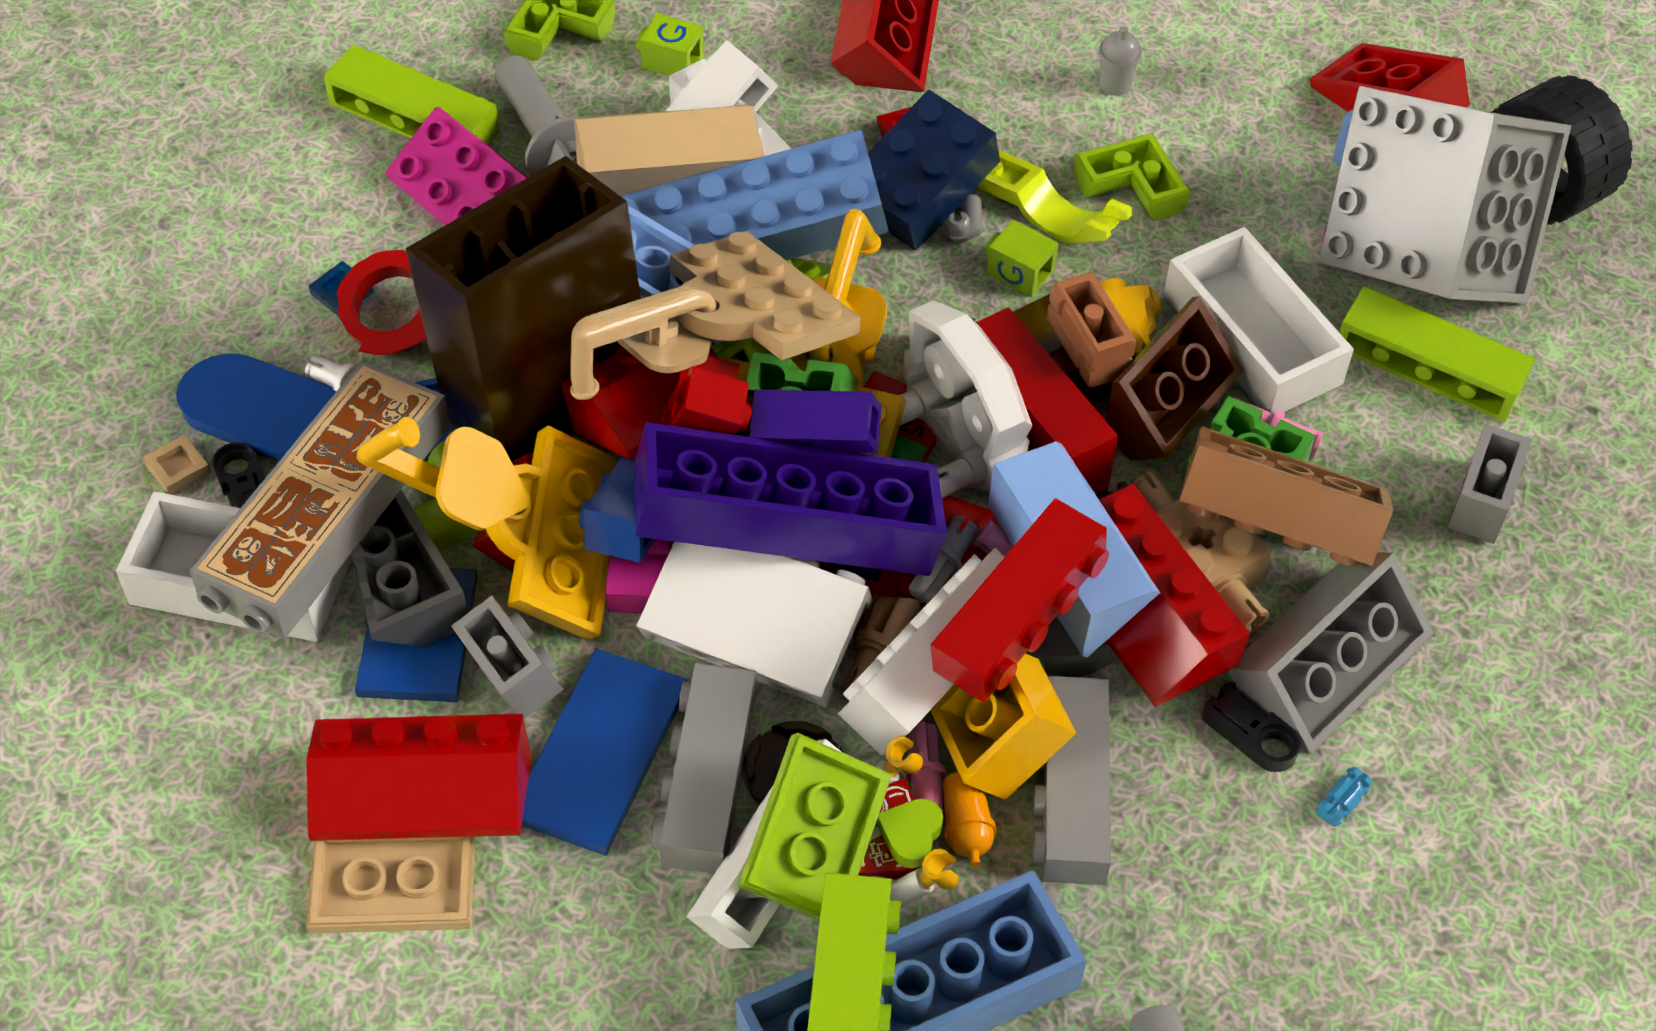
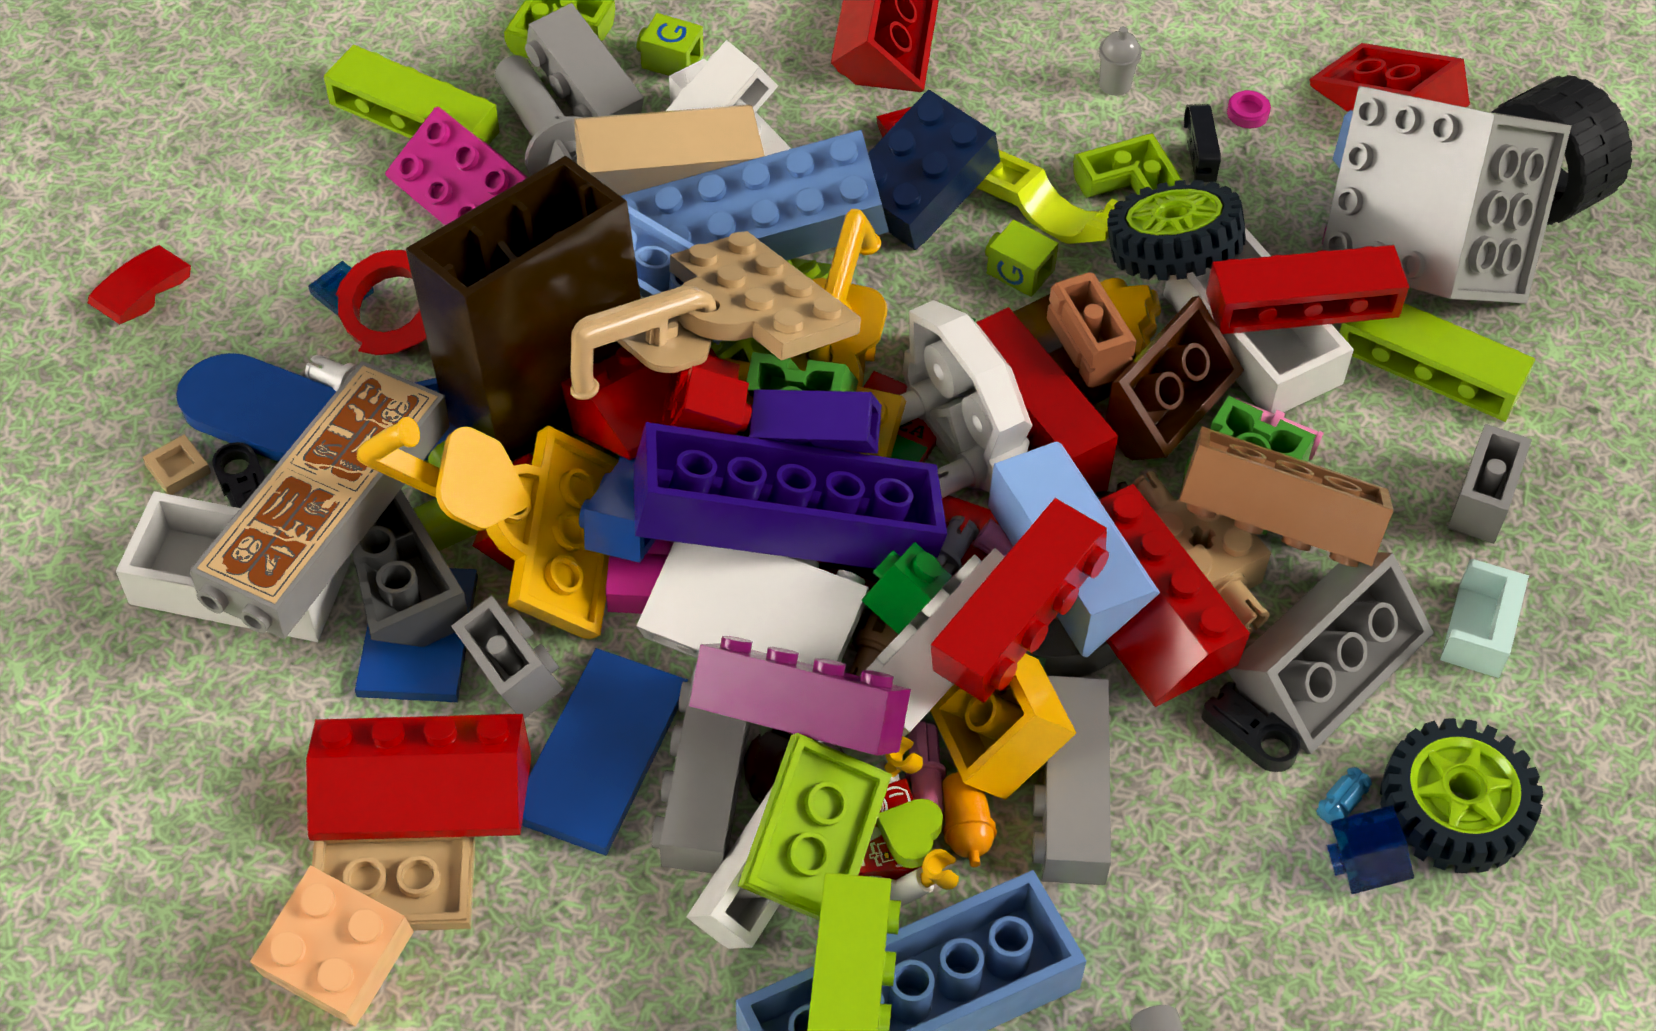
(133, 286): none -> red slope
(332, 946): none -> light nougat brick
(580, 66): none -> light grey brick
(799, 696): none -> magenta brick
(905, 586): none -> green brick
(969, 223): light grey arm -> none
(1176, 229): none -> black wheel
(1202, 142): none -> black piece
(1248, 109): none -> dark pink tile
(1306, 289): none -> red brick
(1370, 850): none -> clear blue brick
(1454, 830): none -> wheel
(1484, 618): none -> light aqua panel

